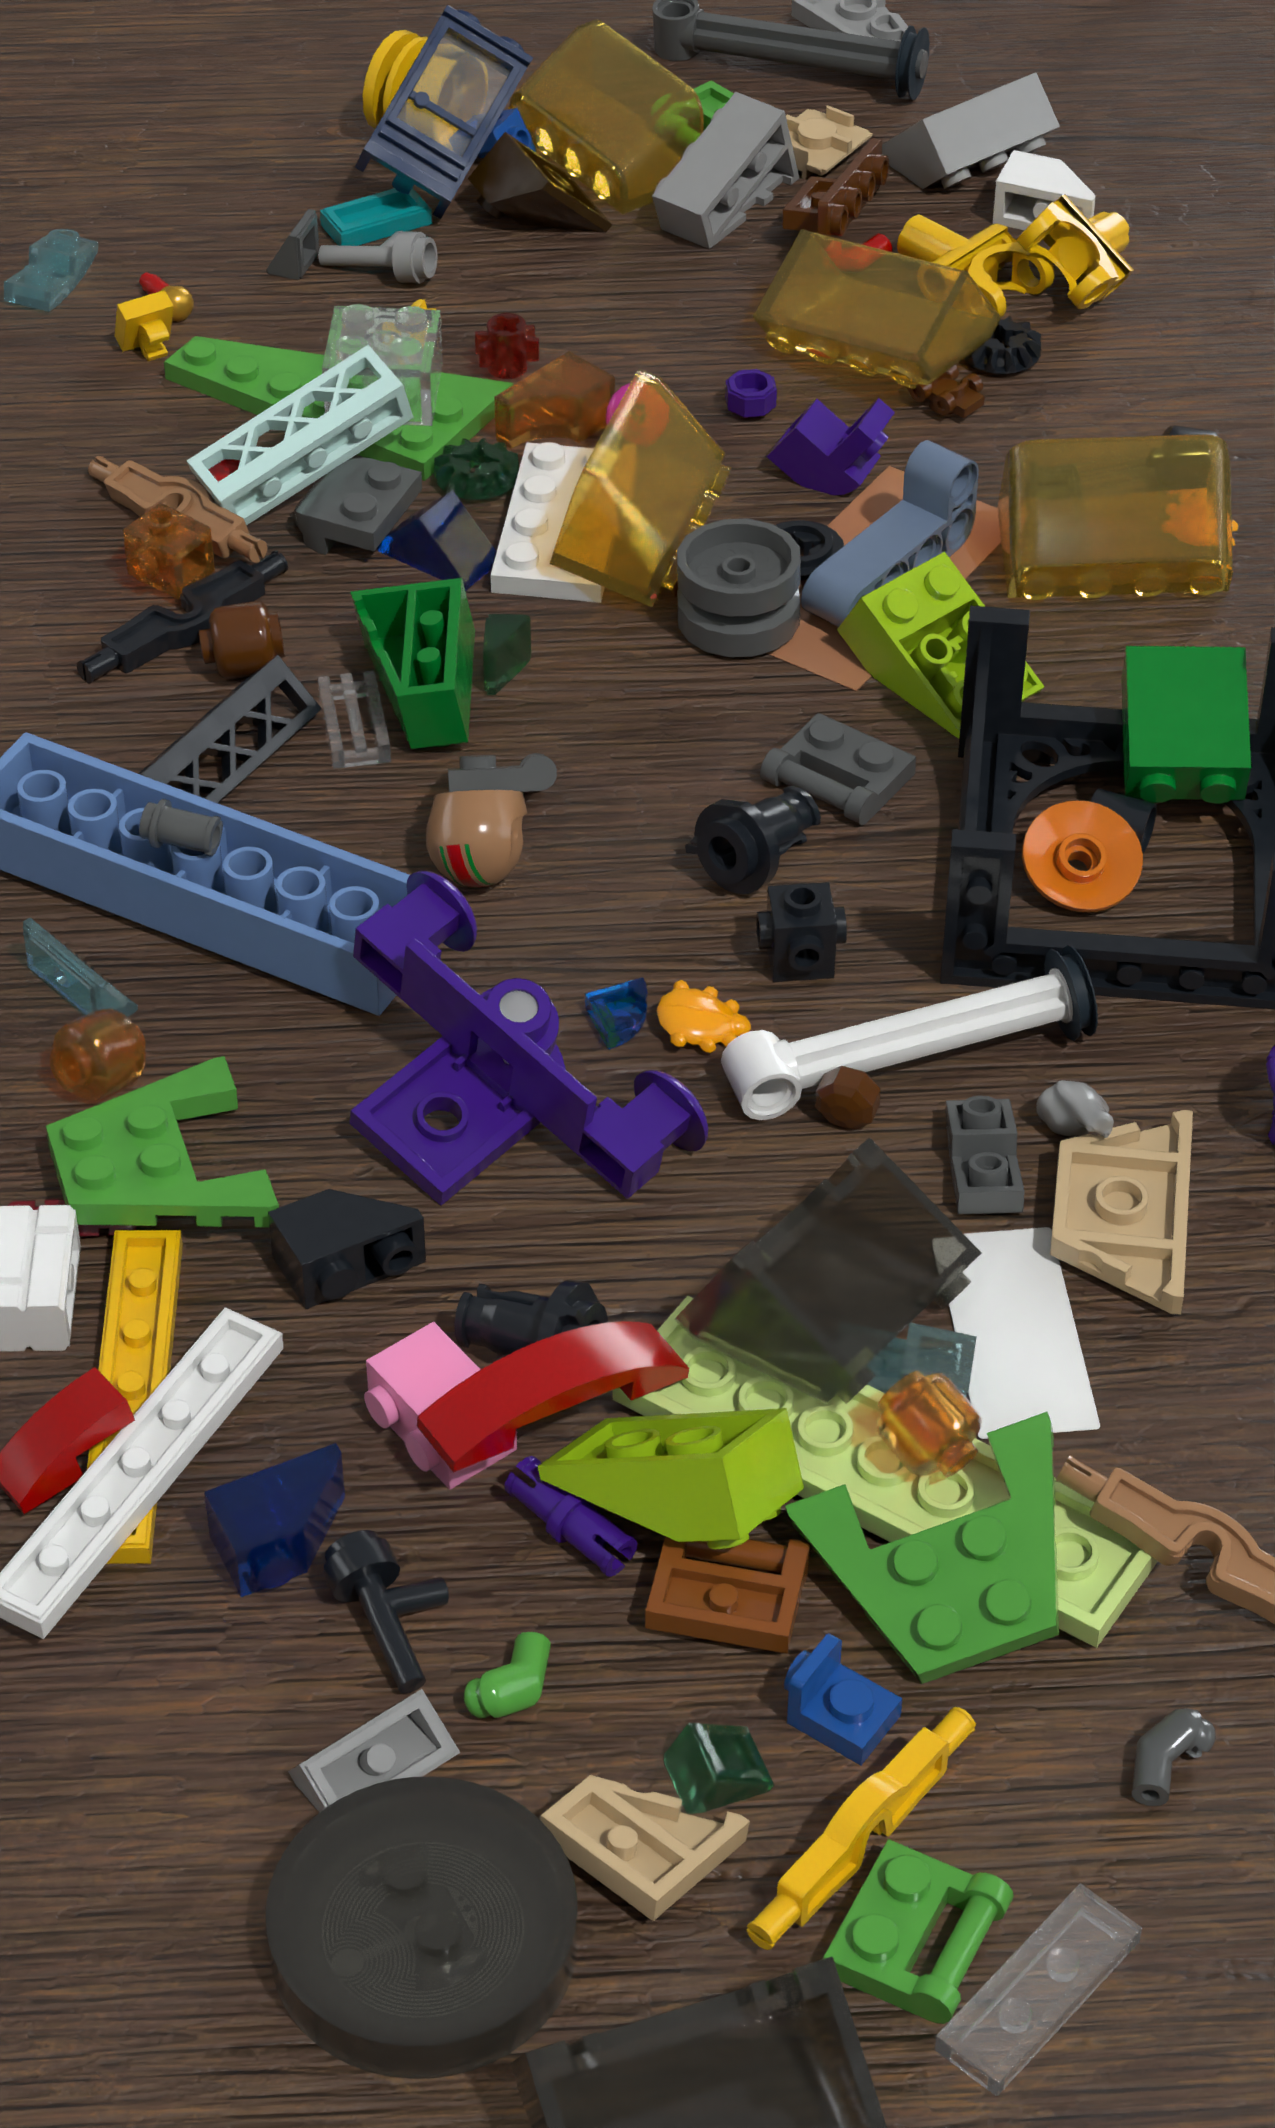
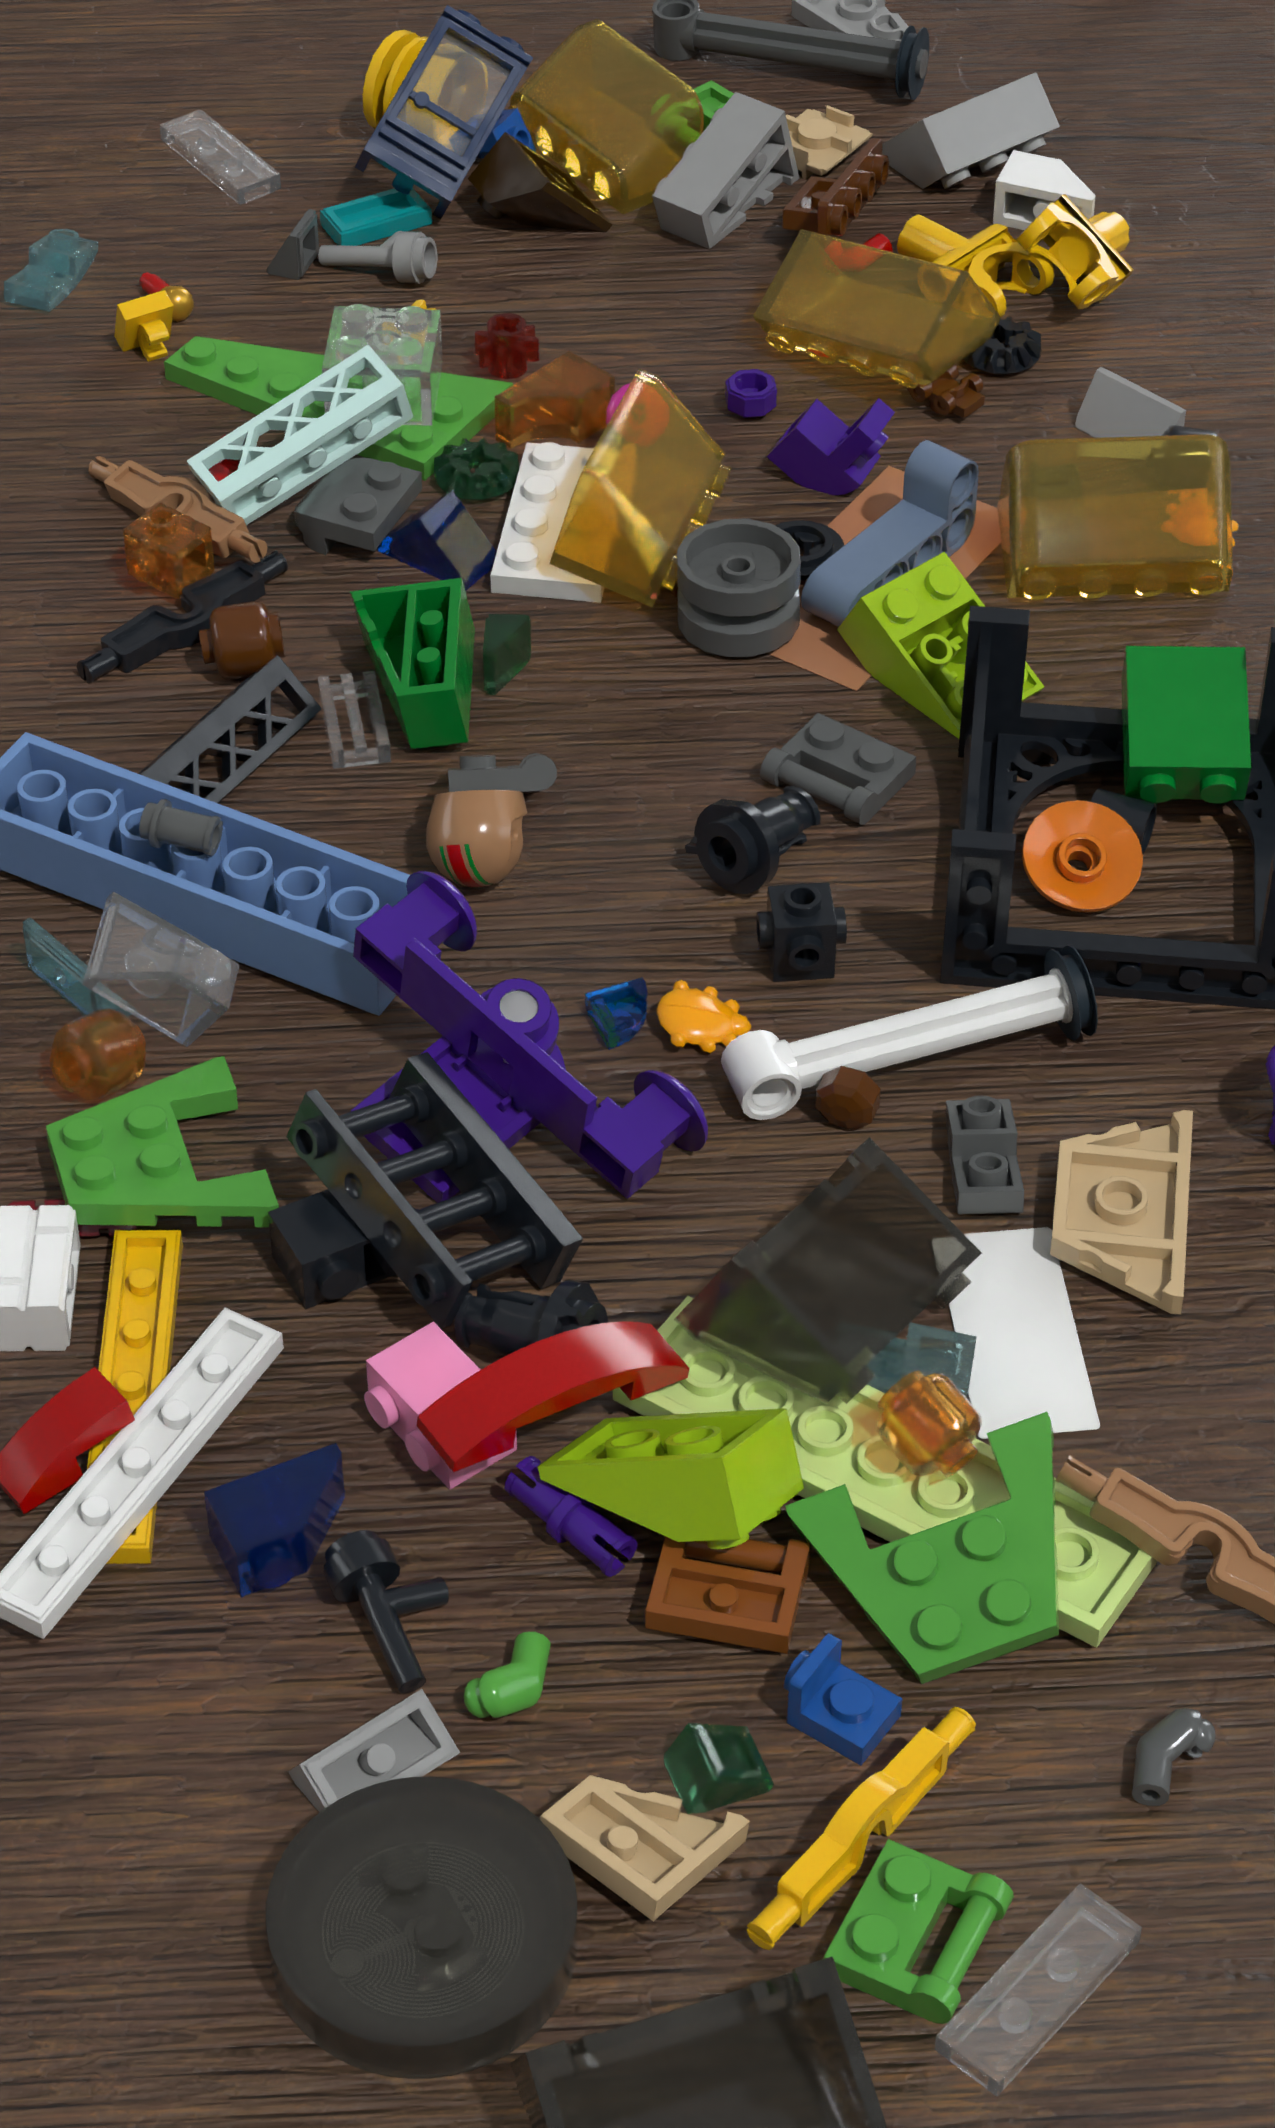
(158, 971): none -> clear slope
(220, 157): none -> clear tile
(474, 1159): none -> black fence
(1074, 1110): light grey animal -> none
(1124, 409): none -> light grey slope

